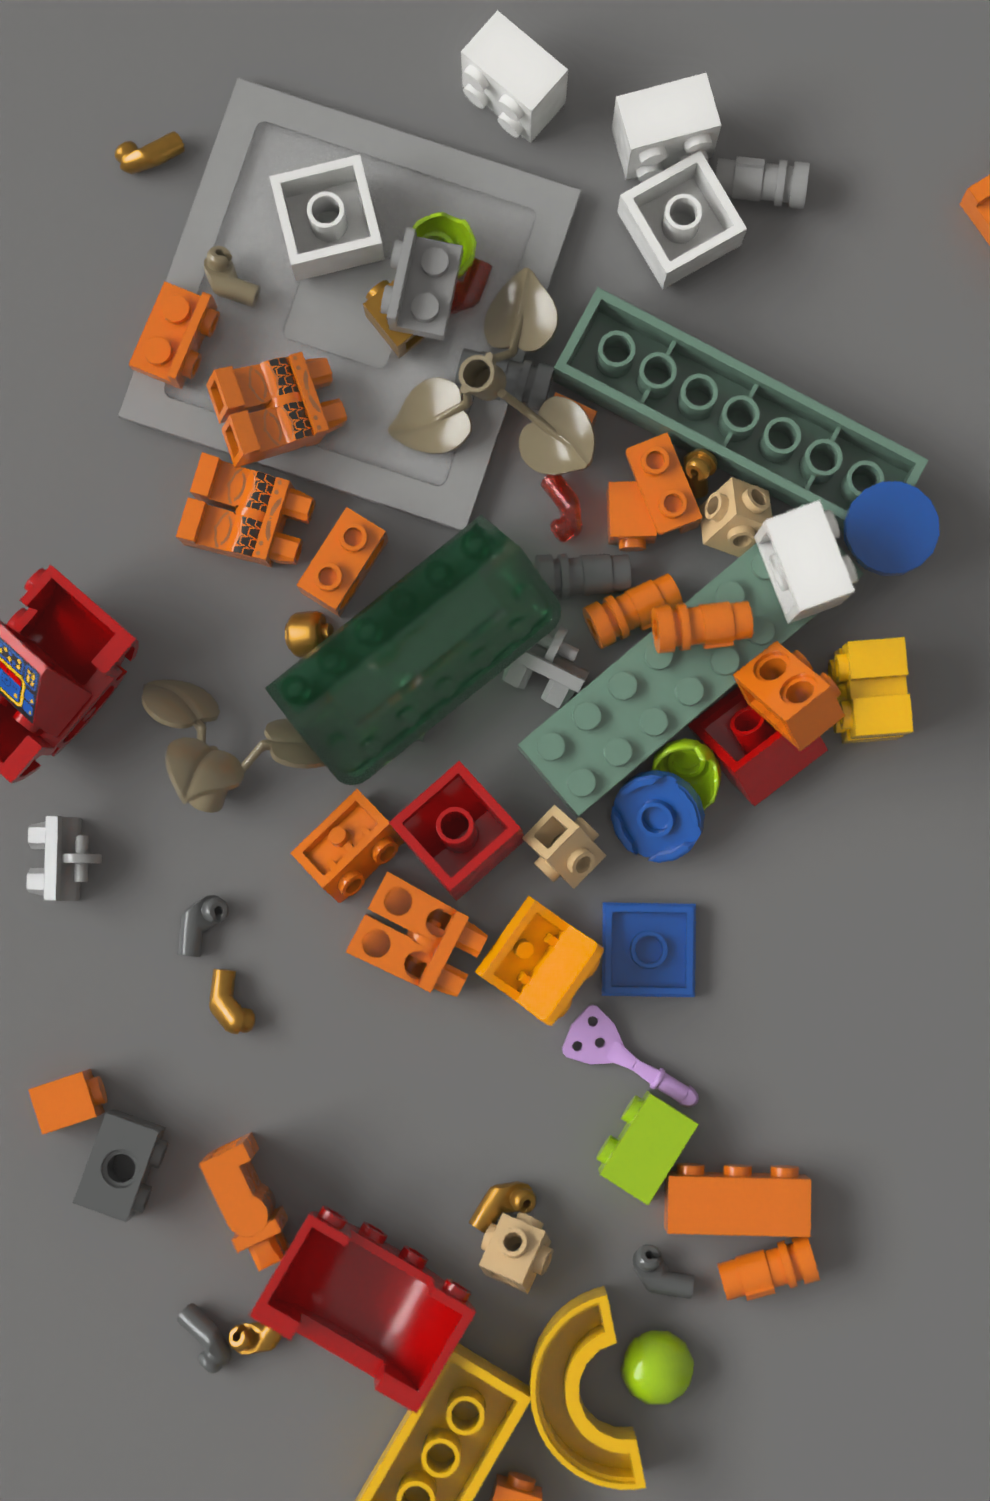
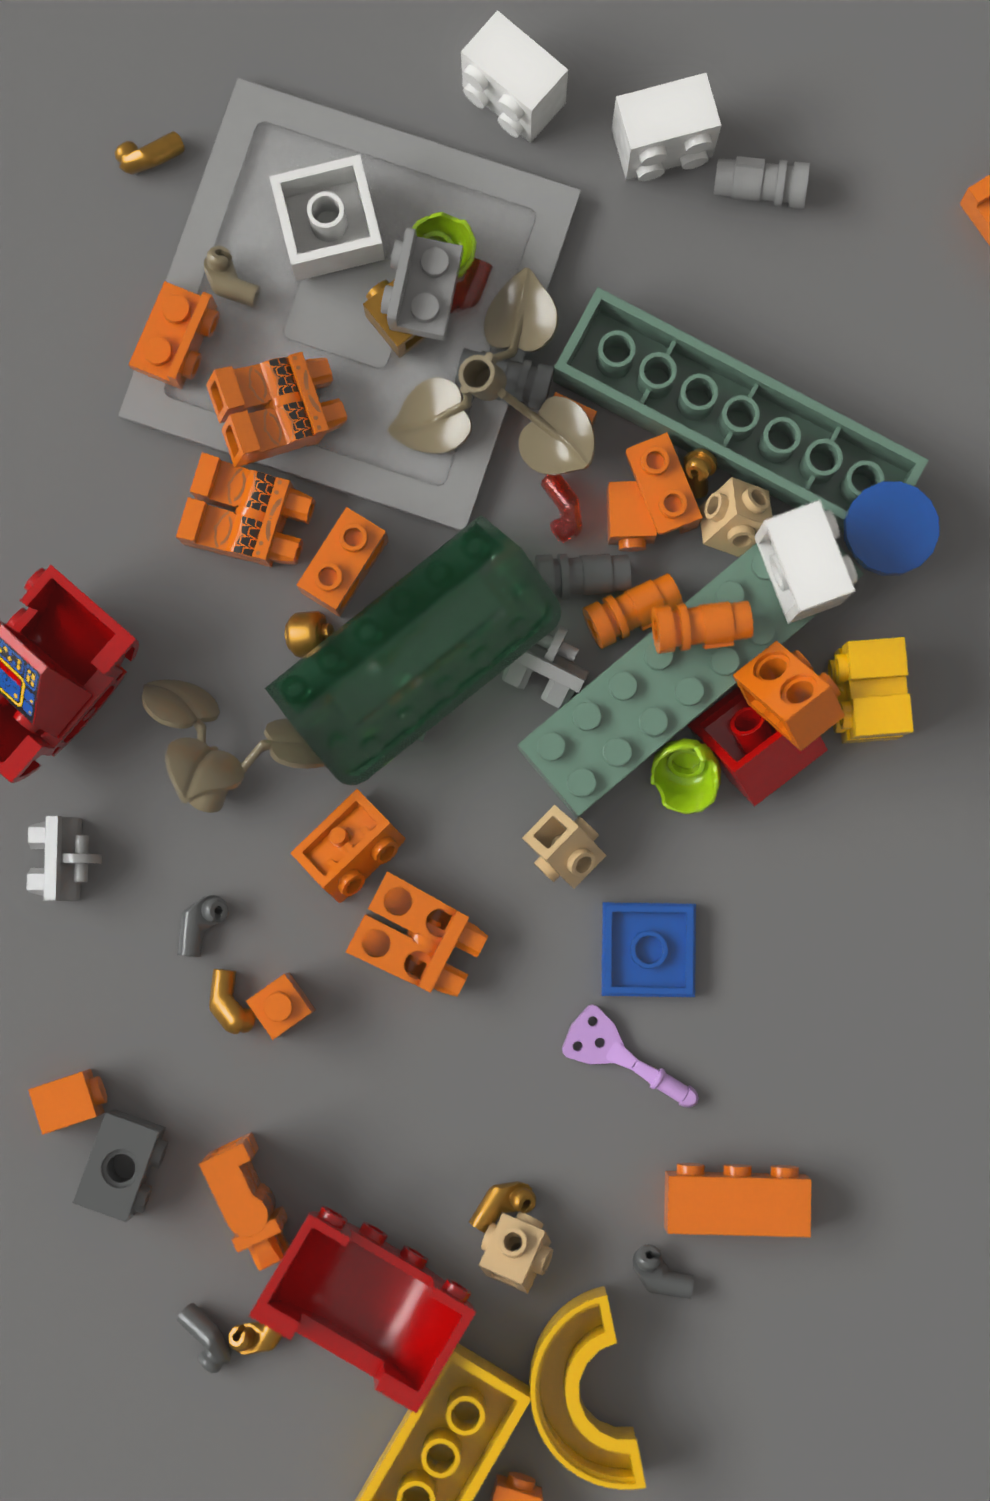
(280, 1005): none -> orange brick
(458, 830): red slope -> none
(540, 961): light orange bracket -> none
(645, 1146): lime brick -> none
(657, 1367): lime hair -> none
(658, 816): blue tile -> none
(681, 219): white brick -> none
(762, 1271): orange axle -> none

